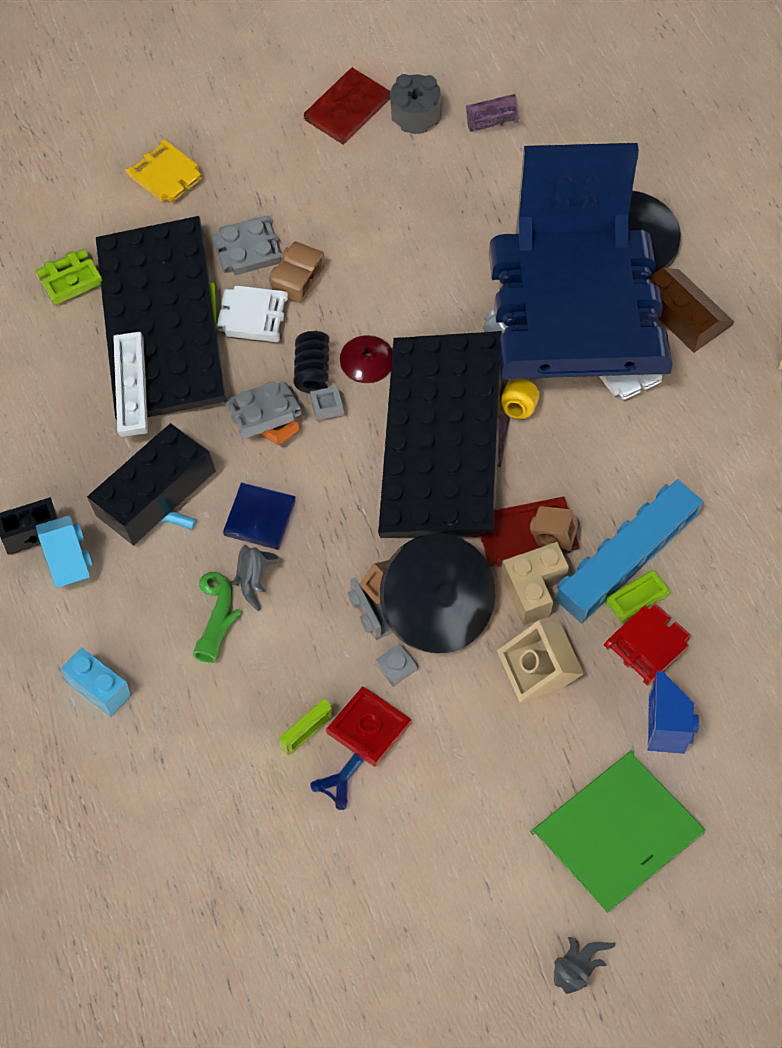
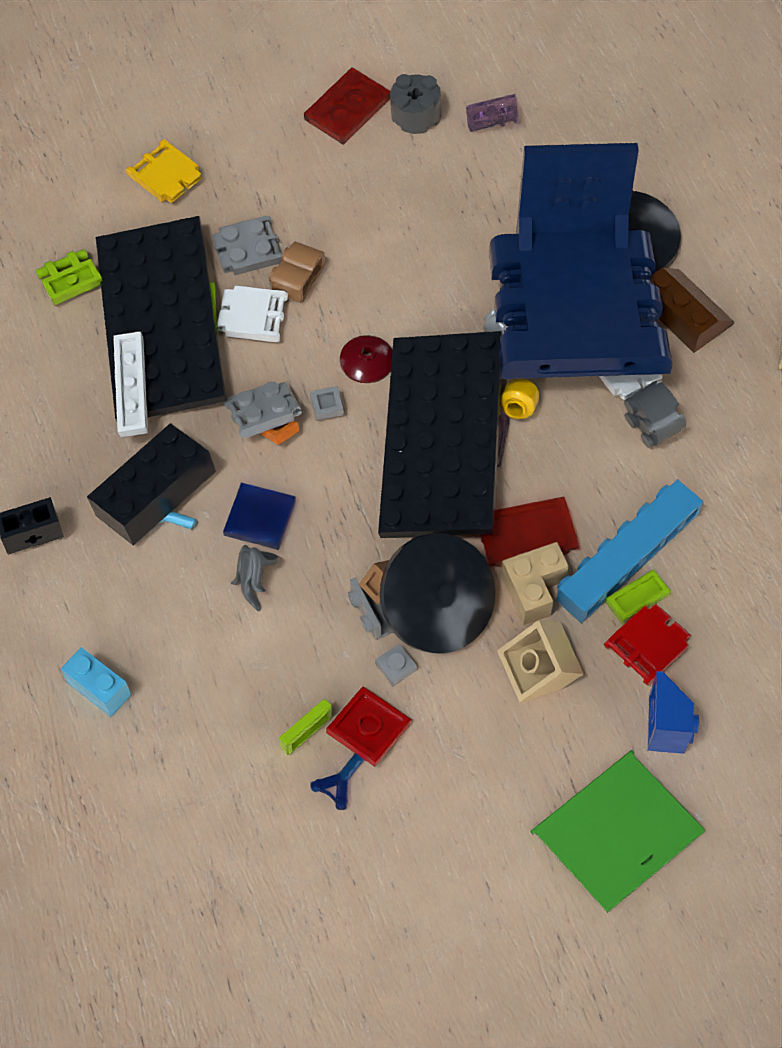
(63, 552): medium azure brick -> none
(219, 621): bright green plant -> none
(311, 361): black piece -> none
(554, 526): medium nougat brick -> none
(574, 970): dark grey piece -> none
(654, 413): none -> dark grey brick

